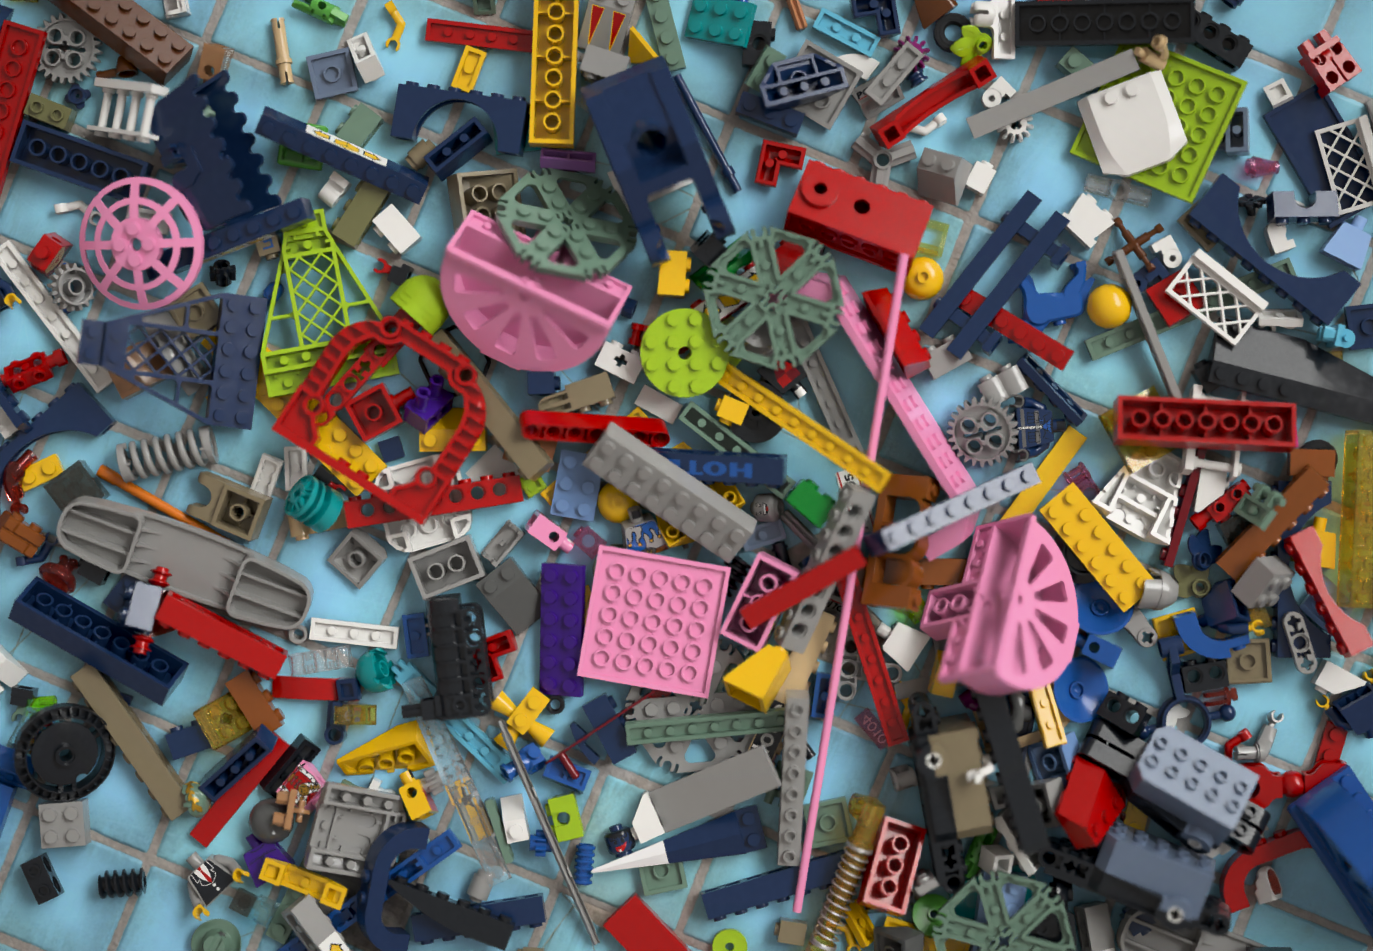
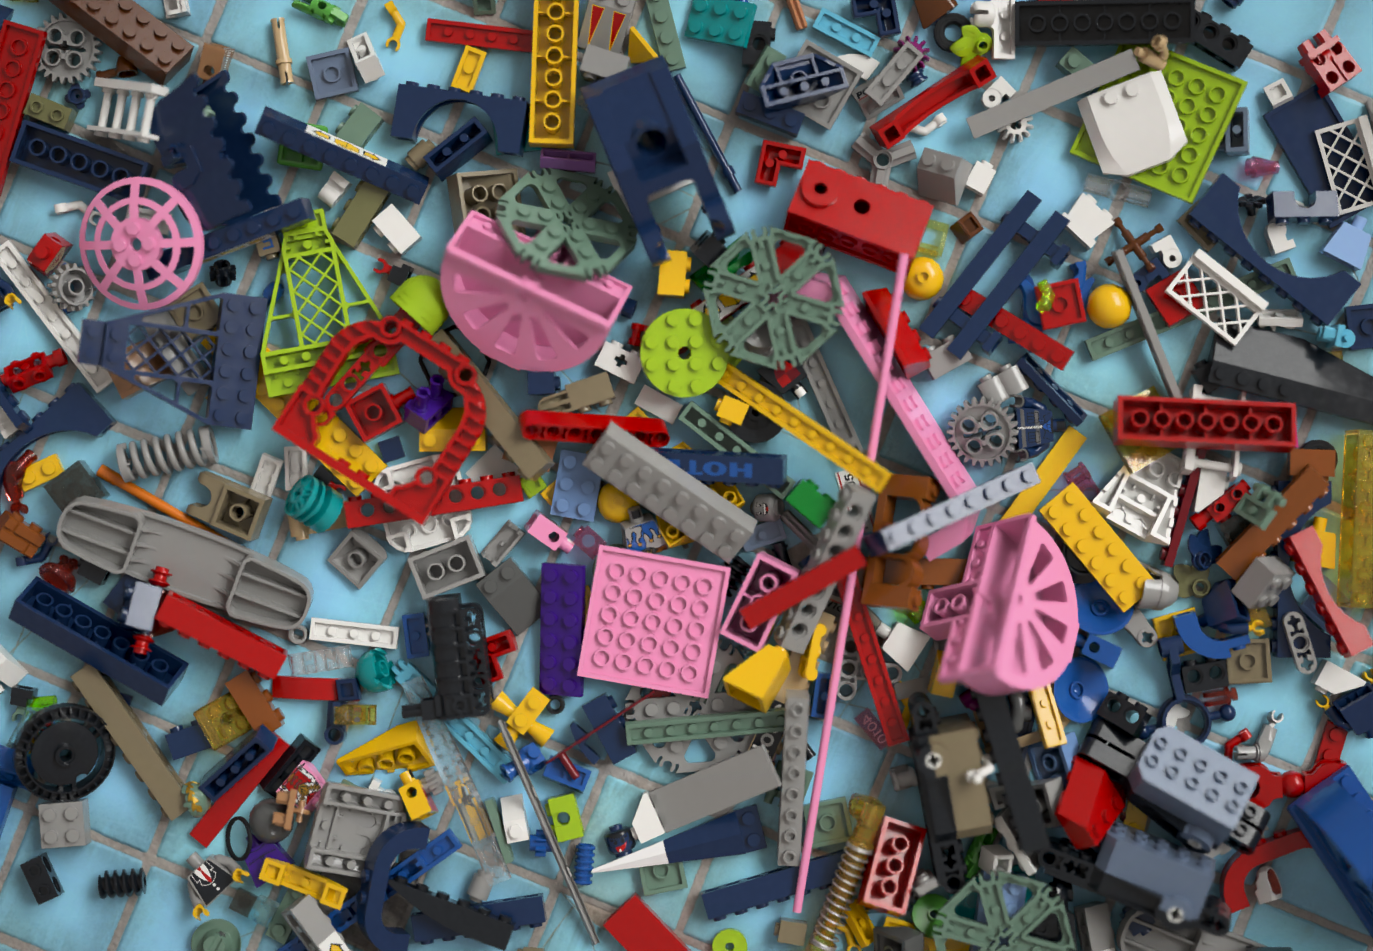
(249, 834): none -> black piece
(812, 653): none -> yellow plate
(966, 228): none -> reddish brown slope
(1047, 298): none -> clear neon green arm
(1066, 307): none -> red plate

